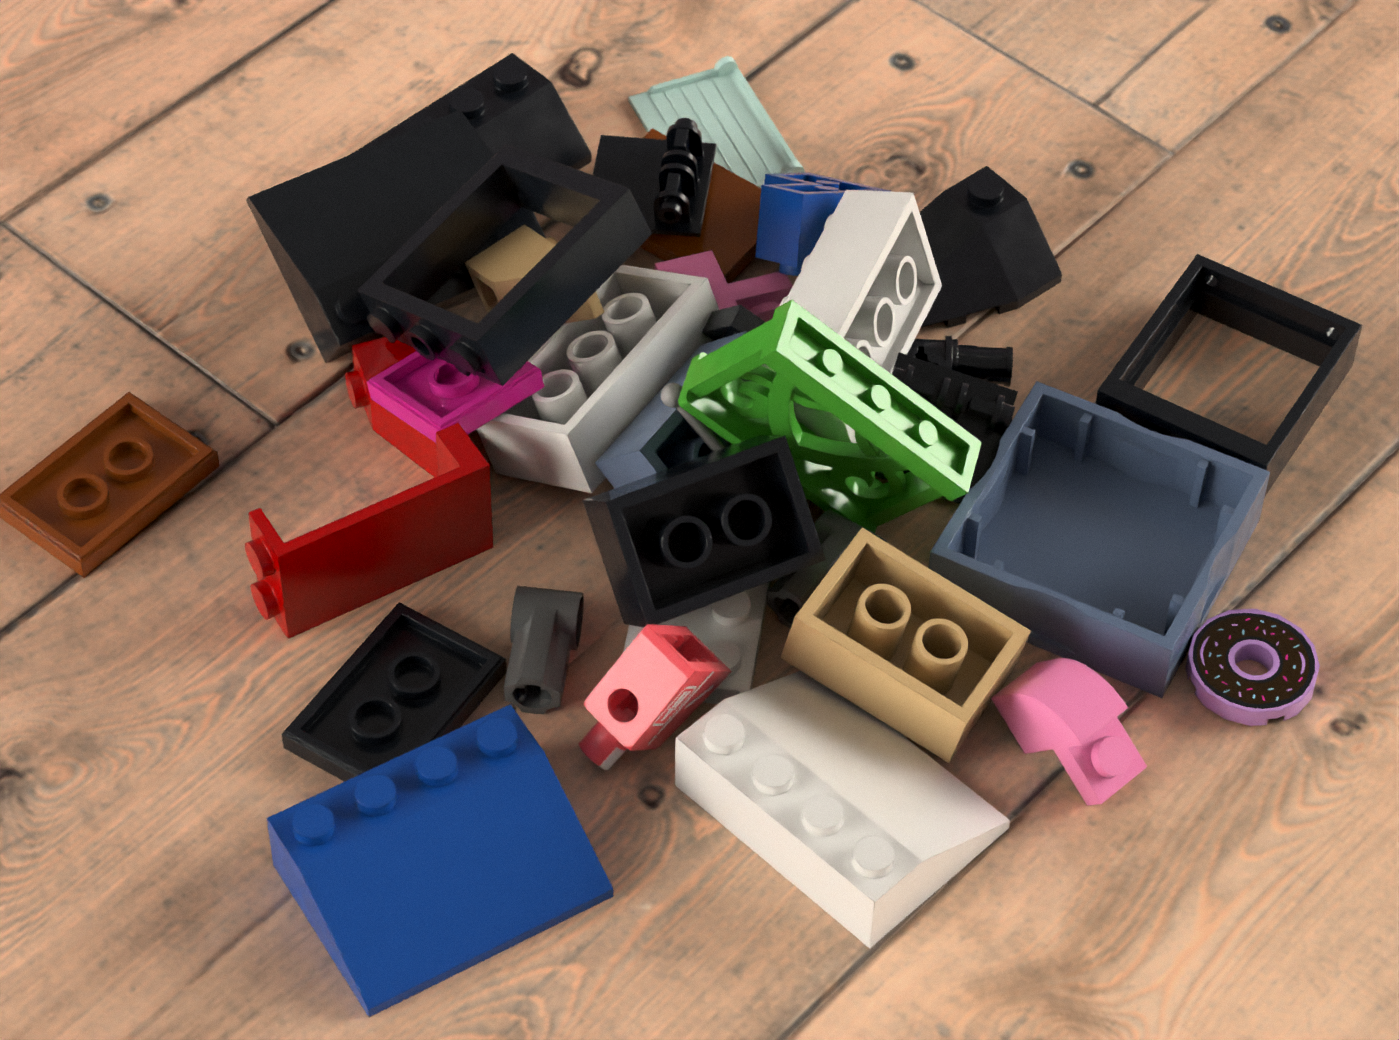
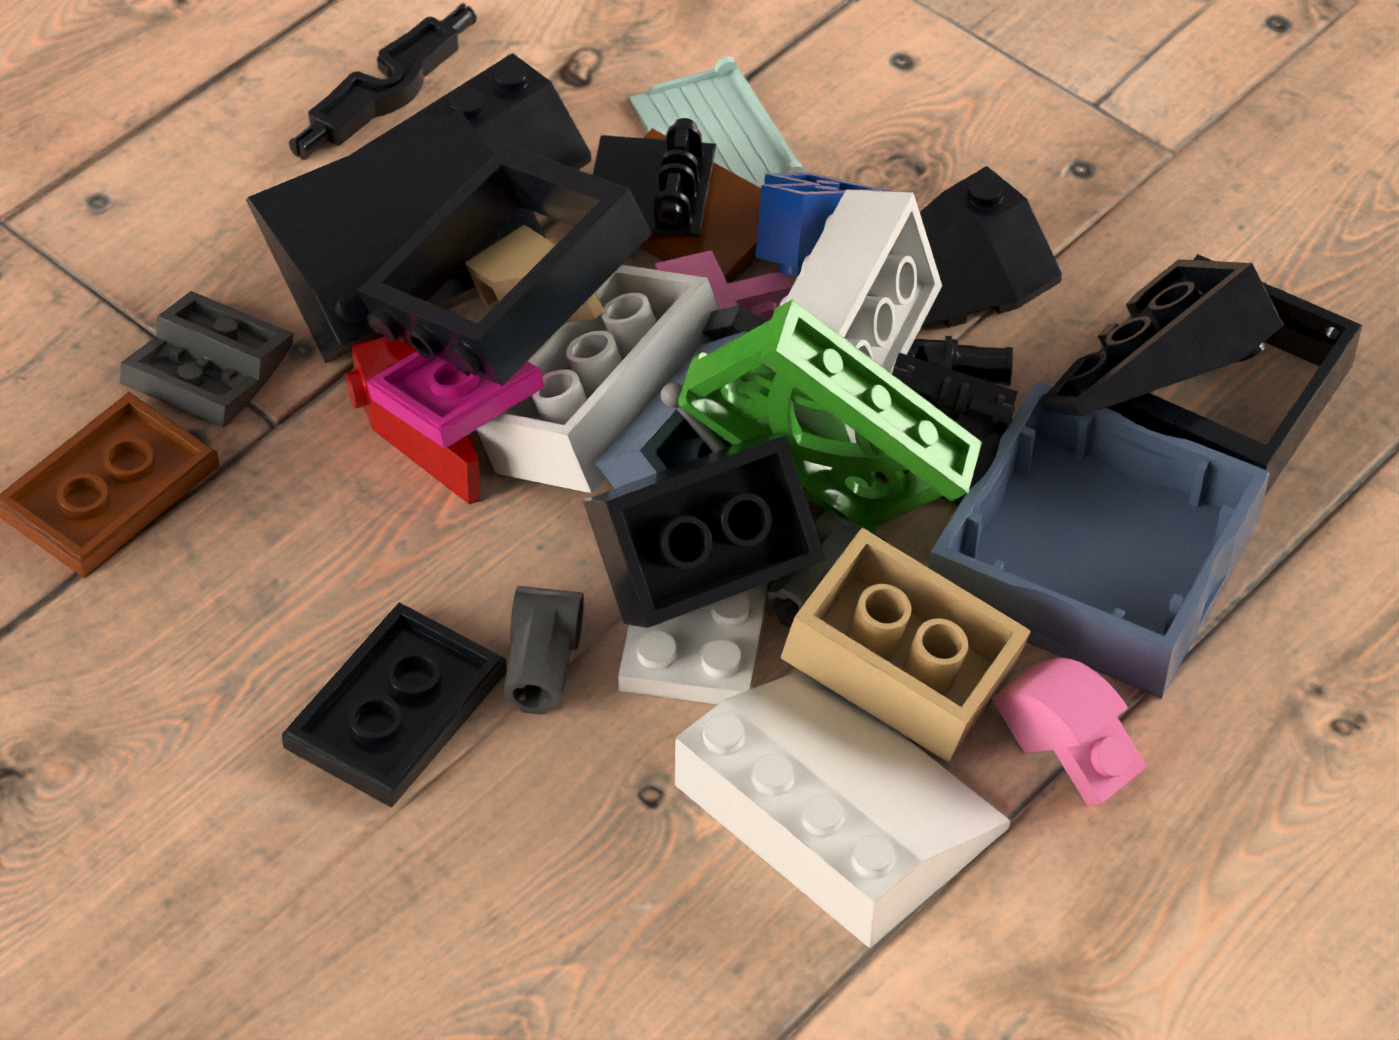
(206, 358): none -> dark grey slope
(364, 97): none -> black piece
(377, 546): red panel -> none
(437, 859): blue slope -> none
(650, 692): coral torso -> none
(1178, 328): none -> black wedge
(1260, 638): tile -> none

